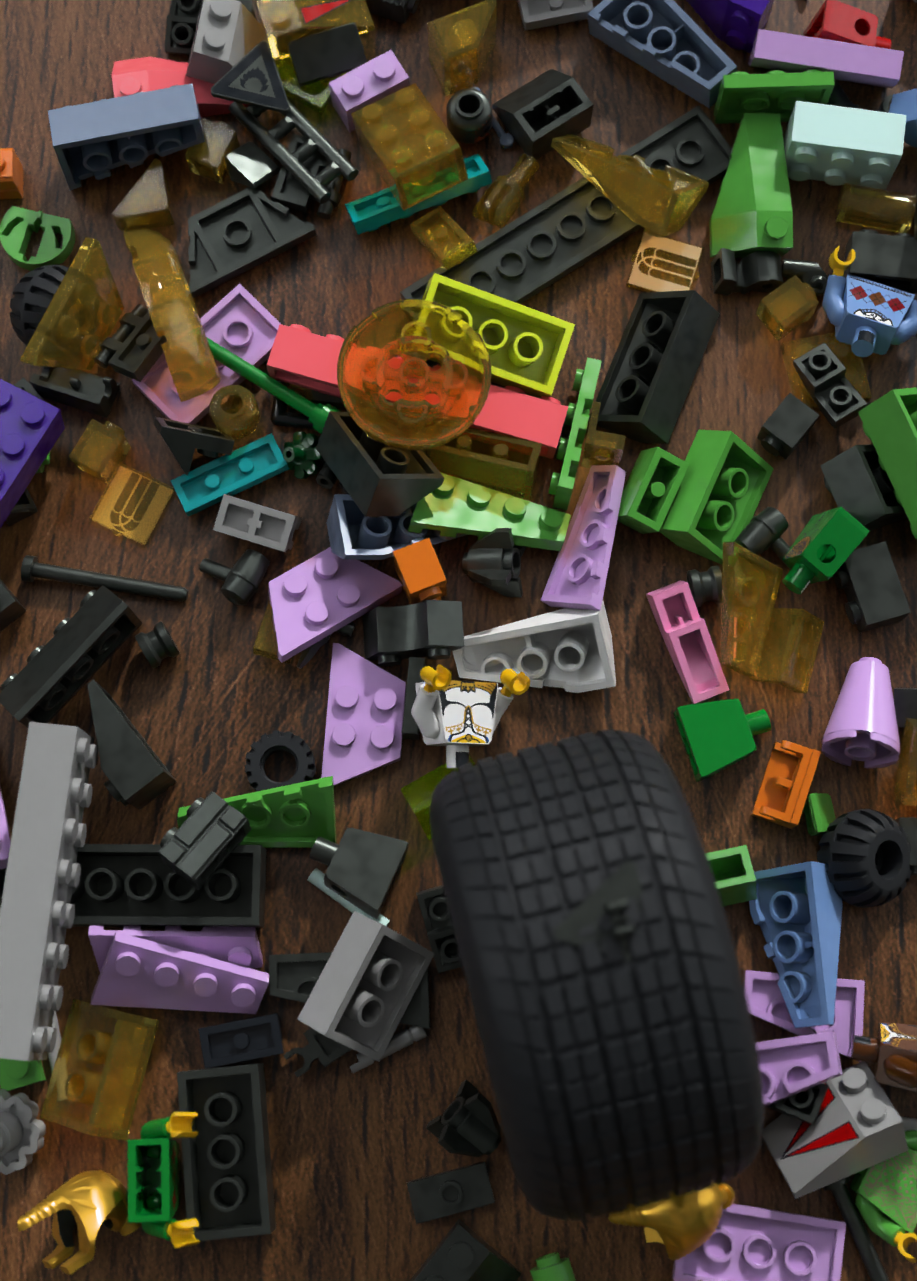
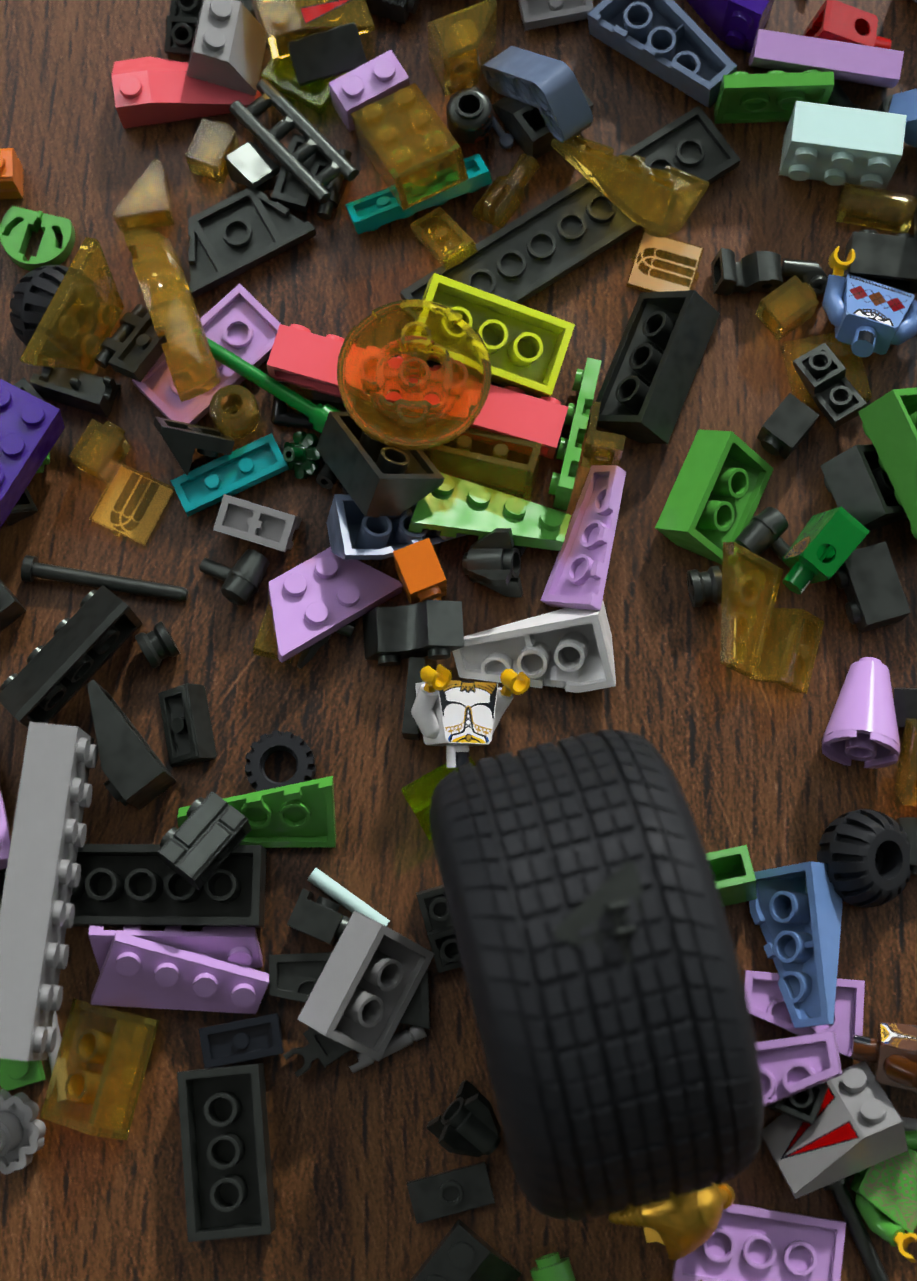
(89, 1201): pearl gold piece -> none
(124, 131): sand blue wedge -> none
(155, 1179): green torso -> none
(187, 724): none -> pearl dark grey slope
(254, 81): black piece -> none
(318, 919): none -> pearl dark grey brick
(361, 717): lavender wing -> none
(361, 867): pearl dark grey torso -> none
(542, 84): none -> sand blue beam
(651, 490): bright green brick -> none
(688, 641): bright pink slope -> none
(718, 734): green torso -> none
(755, 193): bright green wedge -> none
(786, 783): orange hinge -> none
(818, 813): bright green slope -> none

